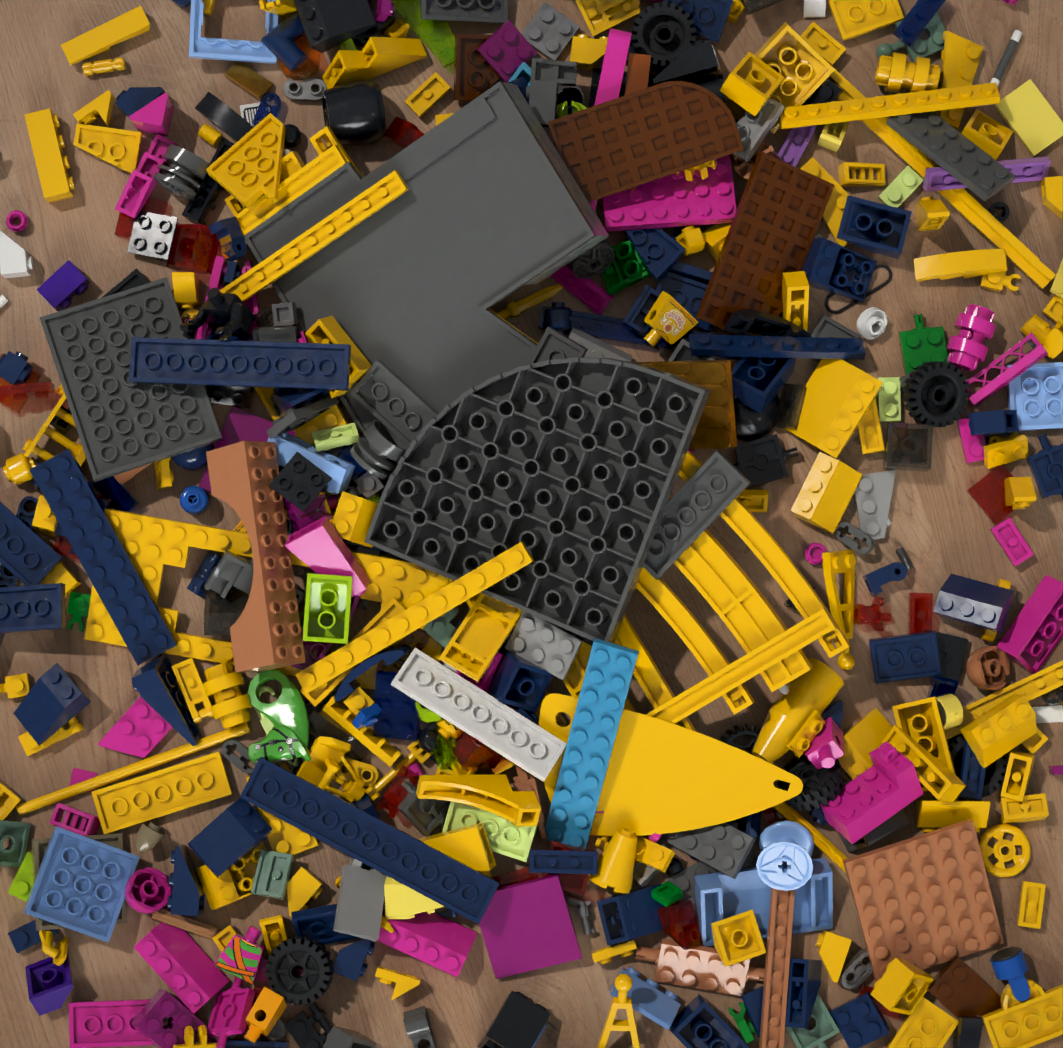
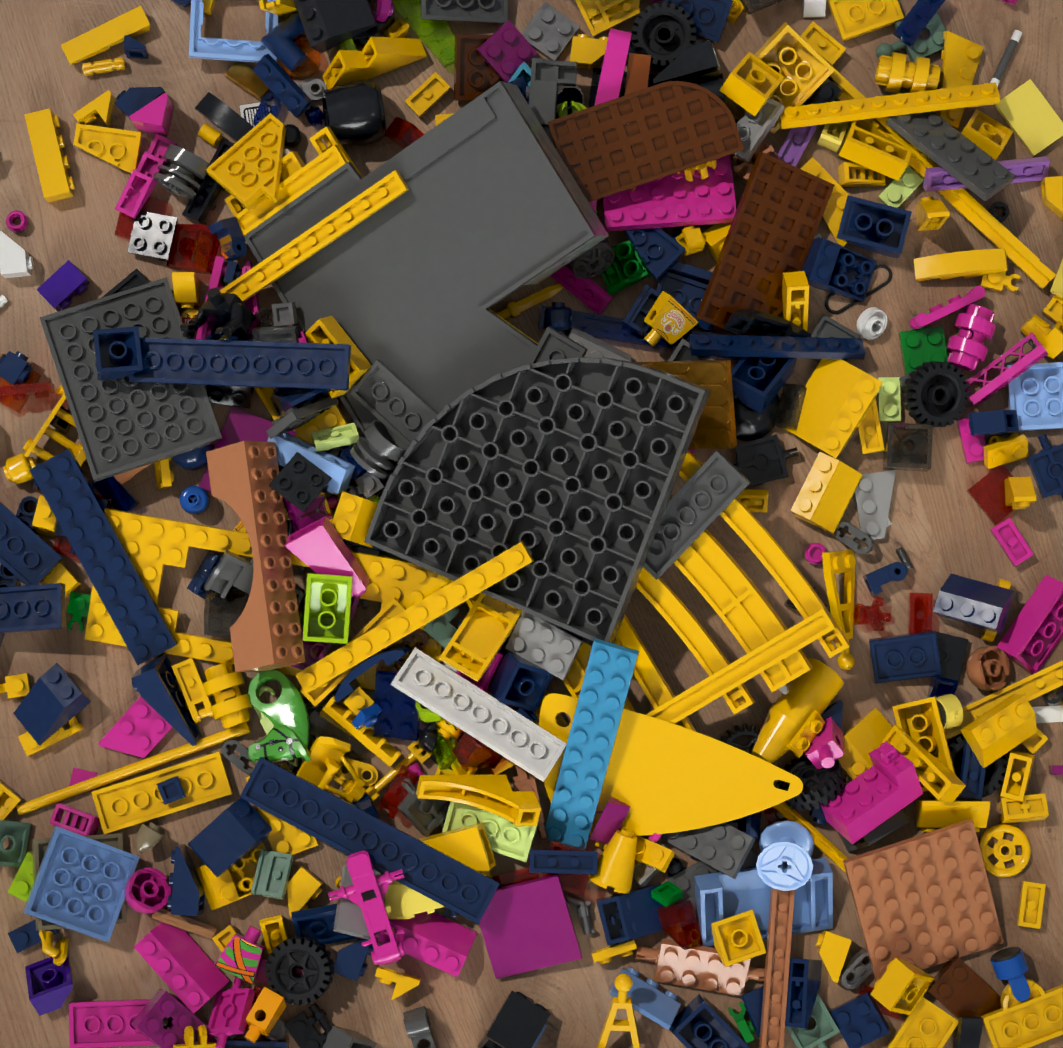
(117, 352): none -> dark blue slope
(134, 48): none -> dark blue slope
(171, 790): none -> dark blue tile
(282, 85): none -> dark blue plate
(314, 116): none -> clear blue plate
(374, 909): none -> dark pink piece
(610, 820): none -> magenta slope
(875, 149): none -> yellow wedge
(955, 304): none -> dark pink plate

